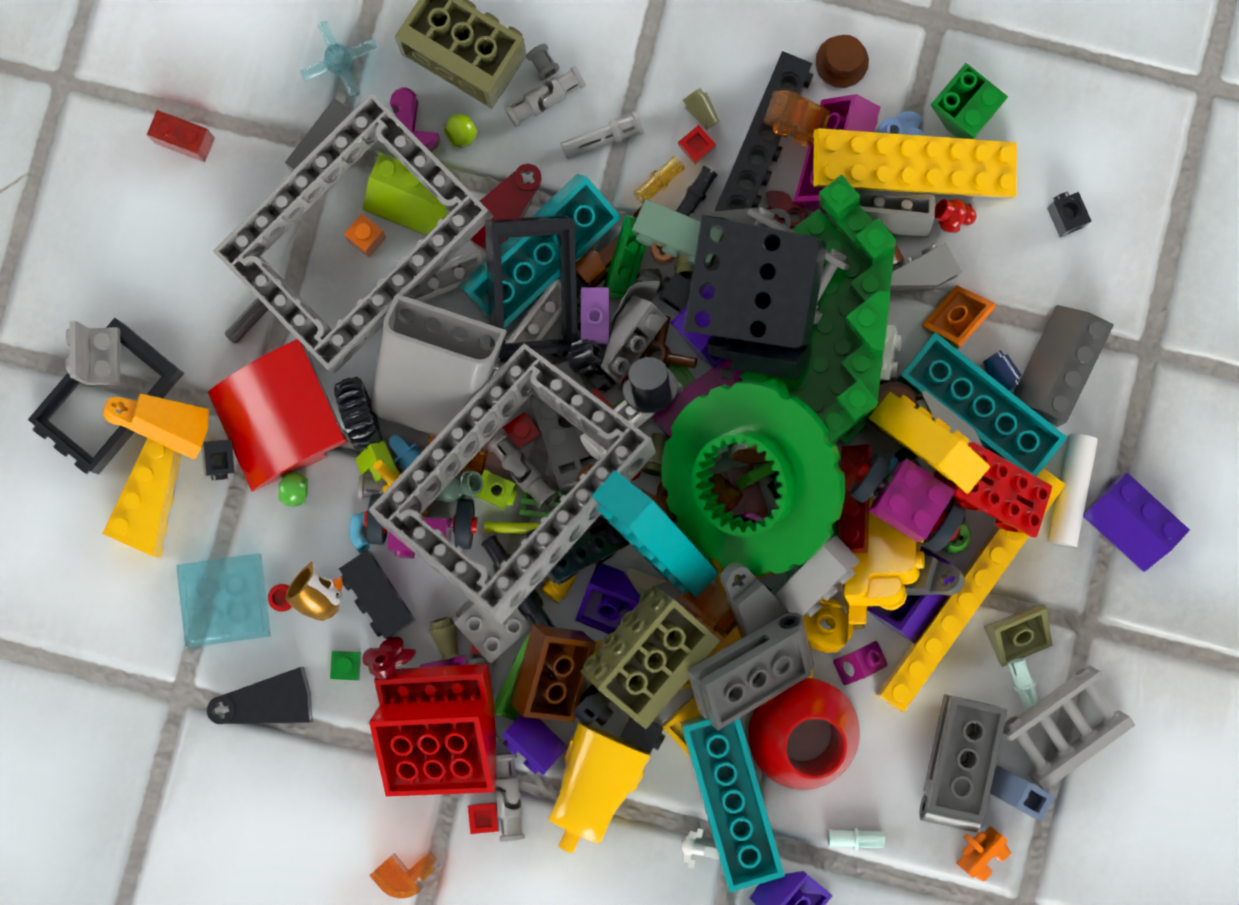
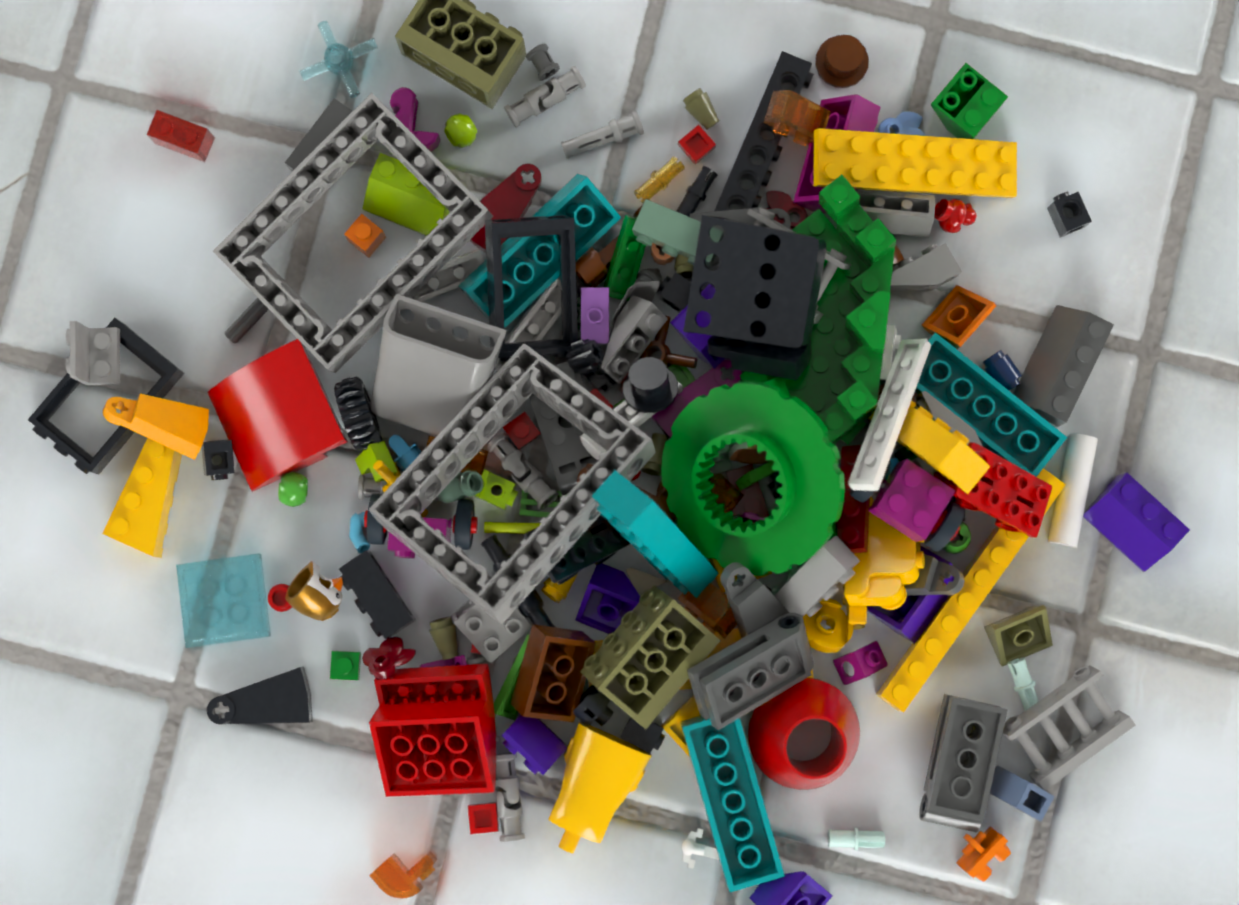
(889, 415): none -> white plate

